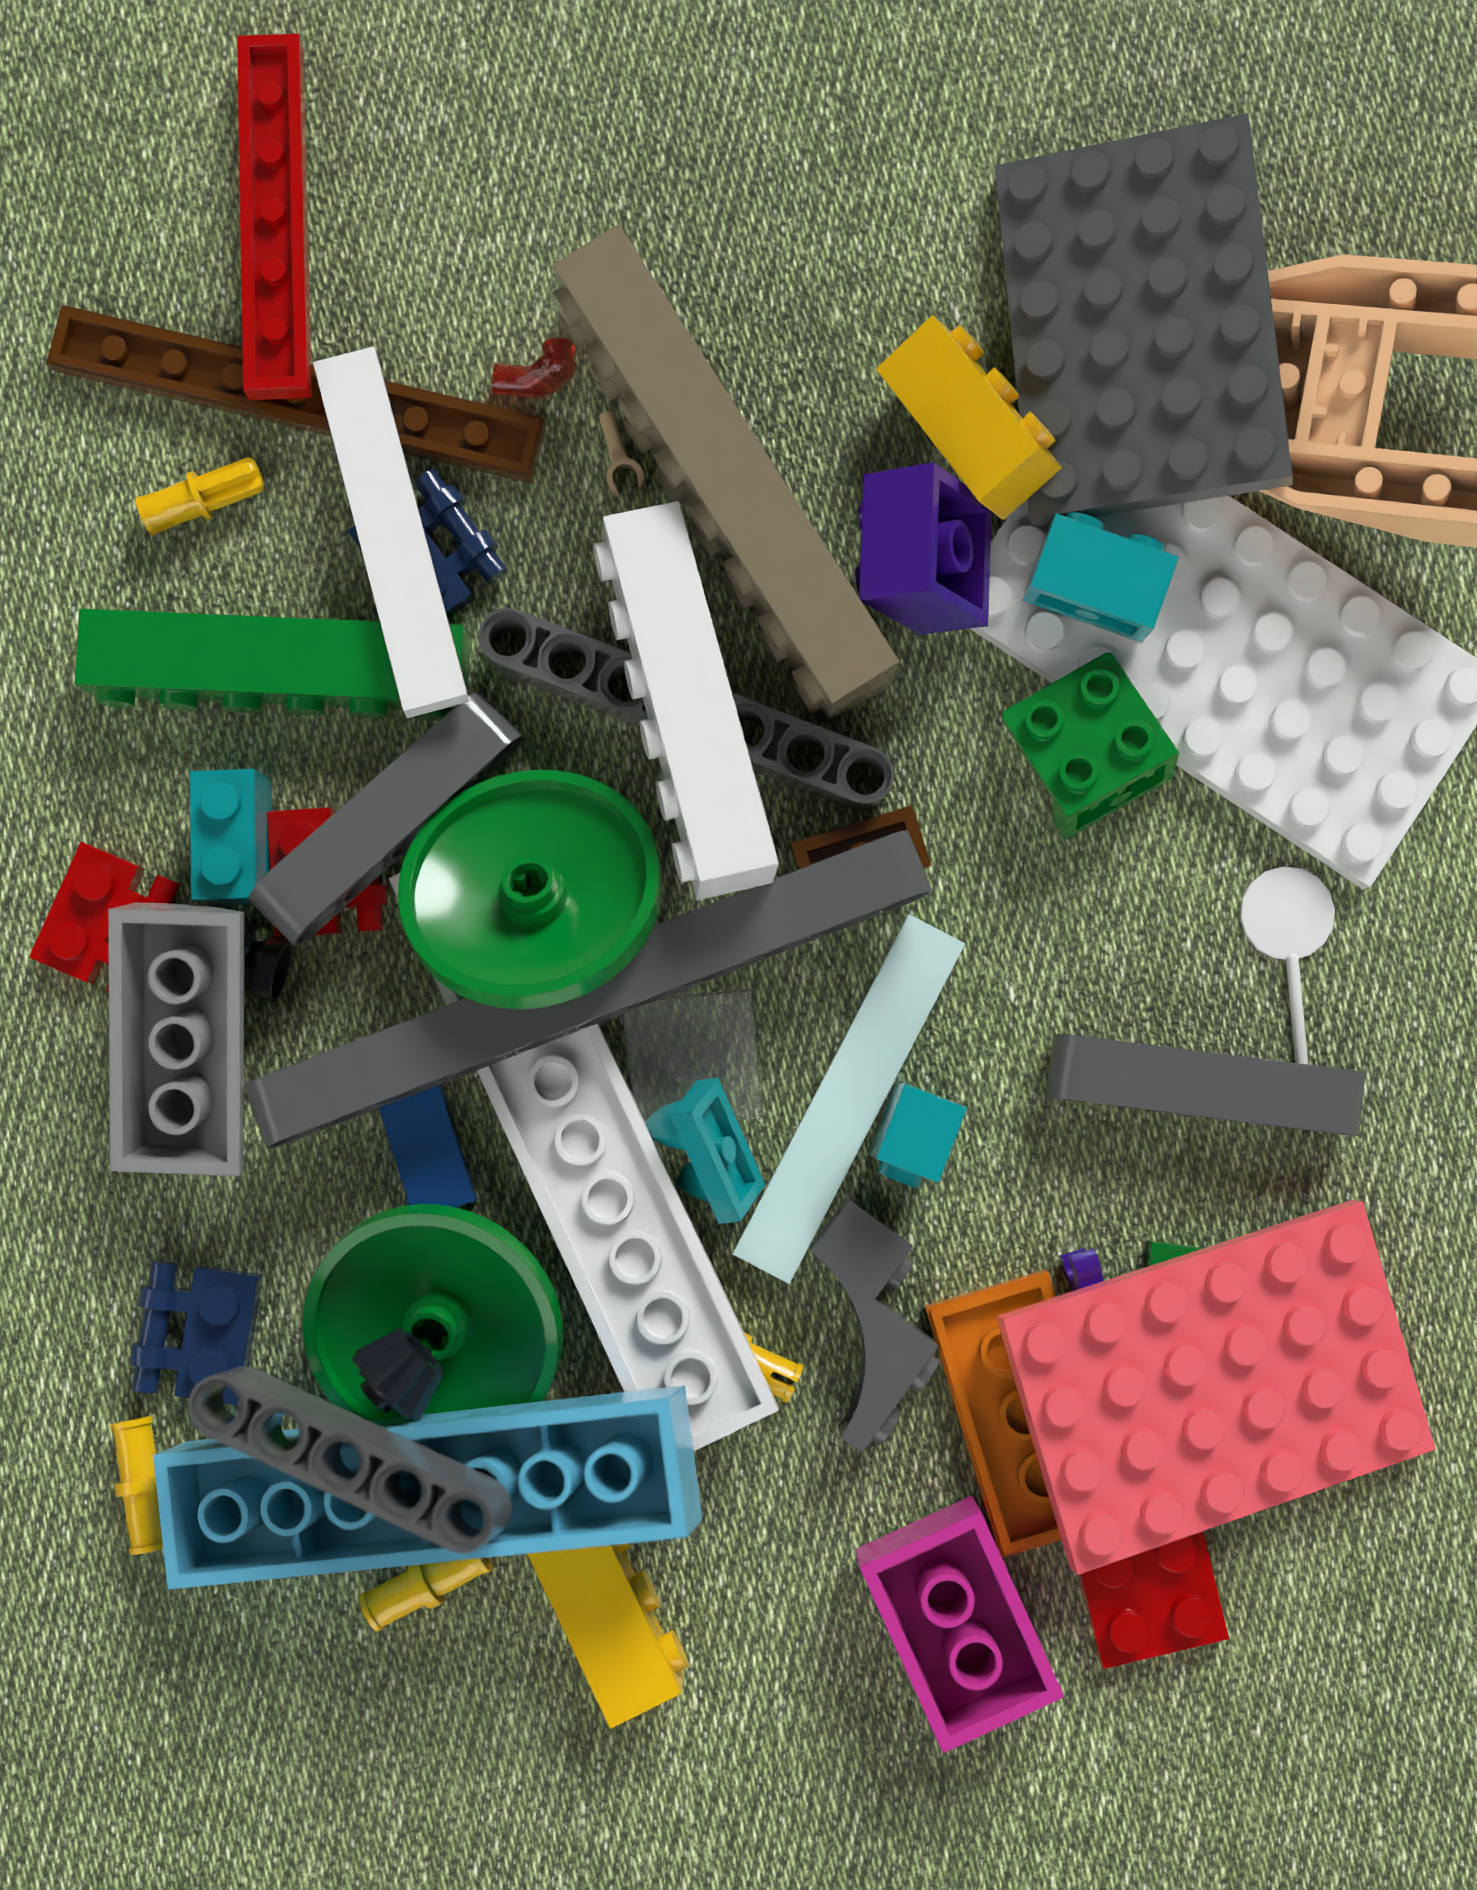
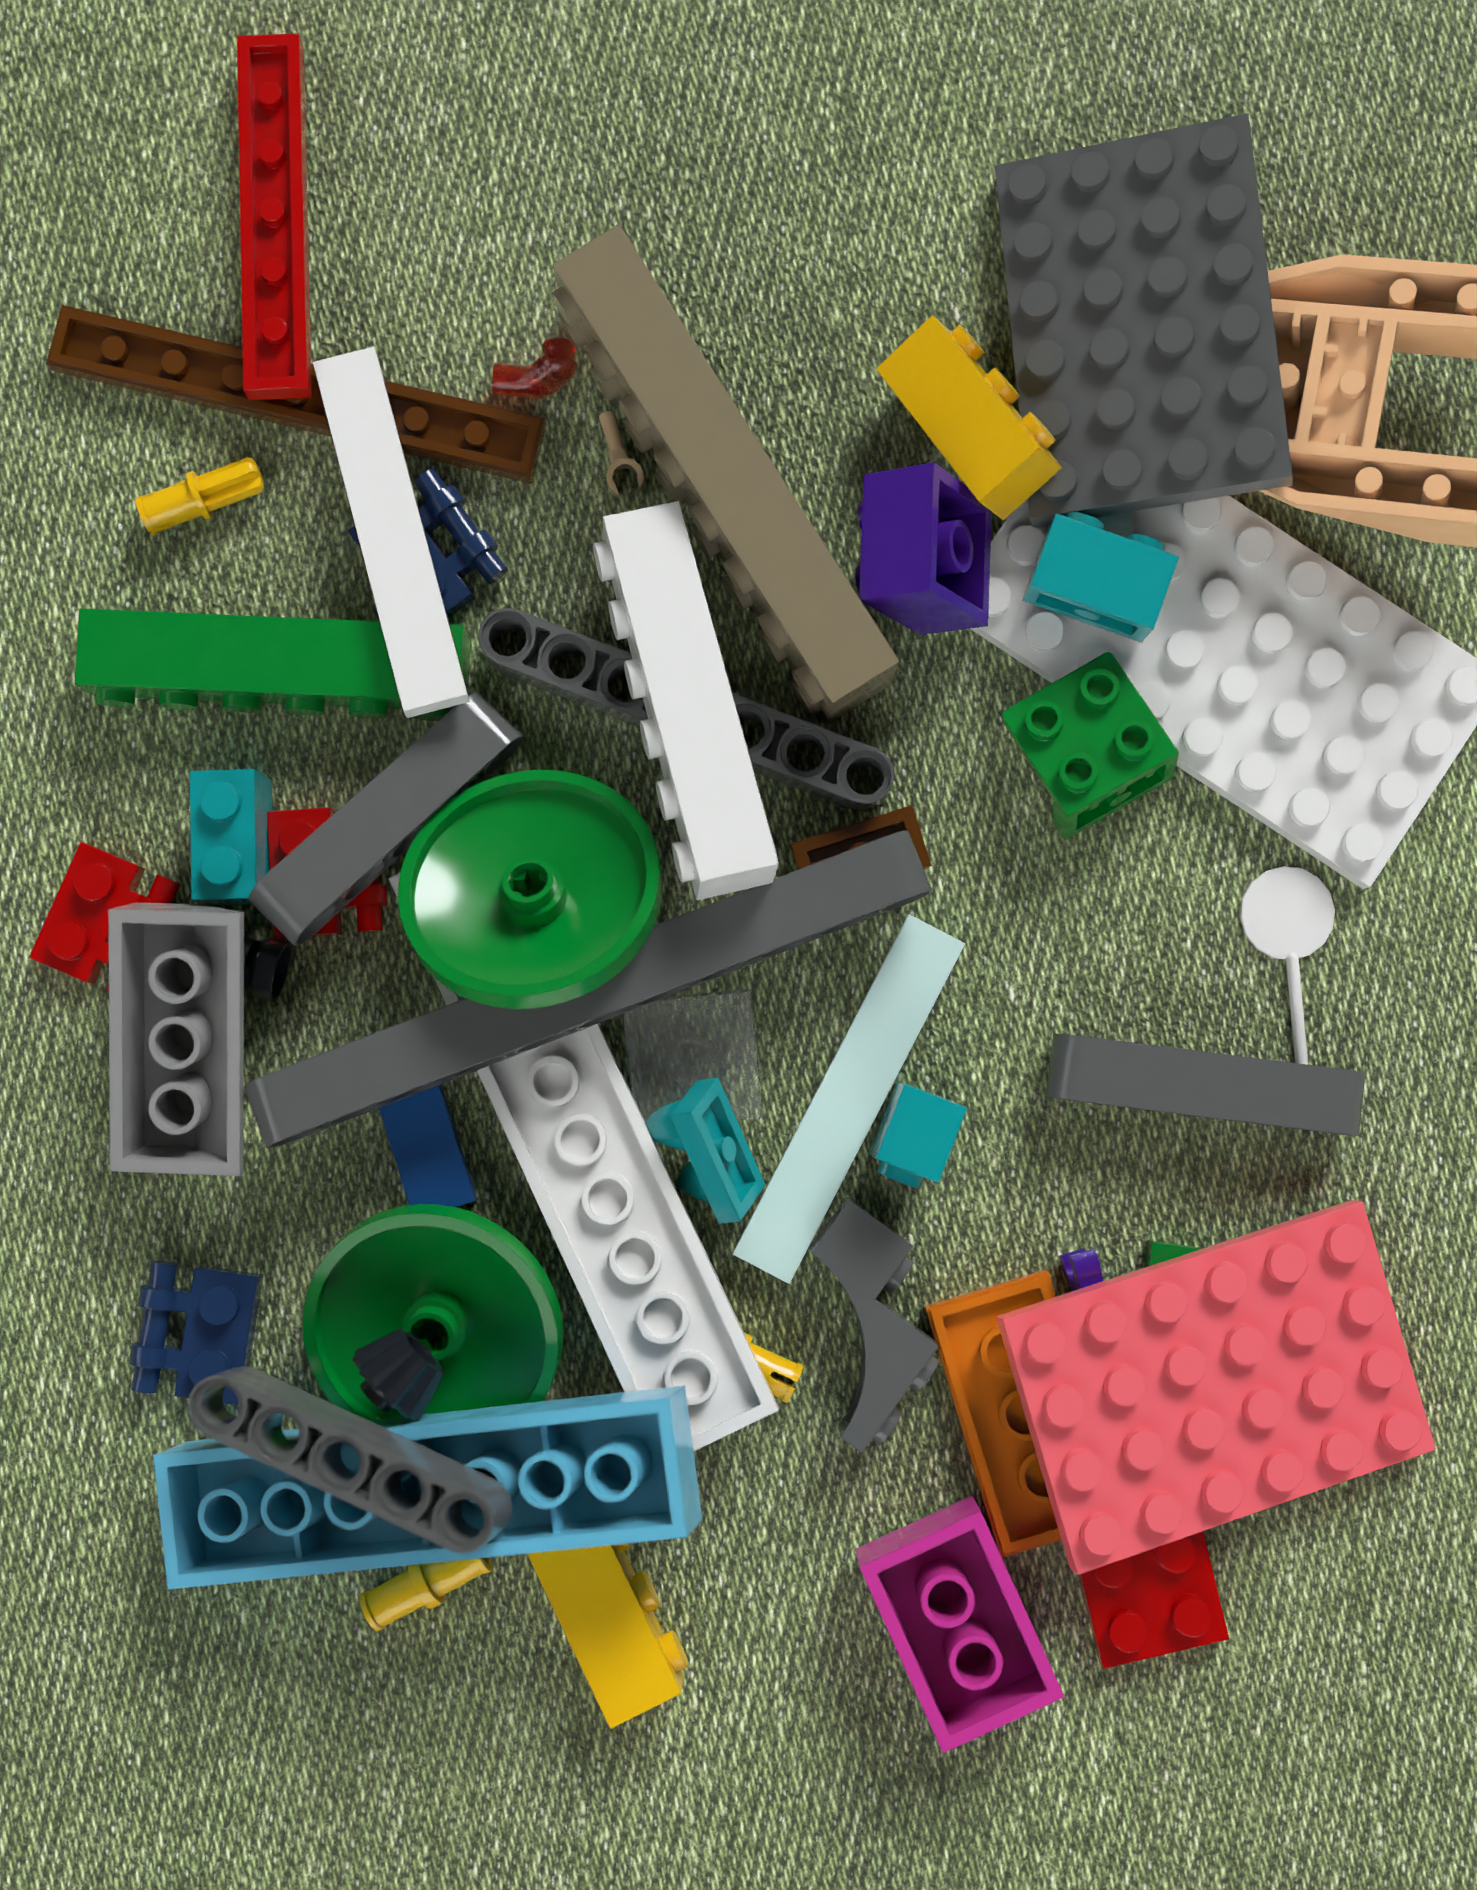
(137, 1483): yellow pin -> none

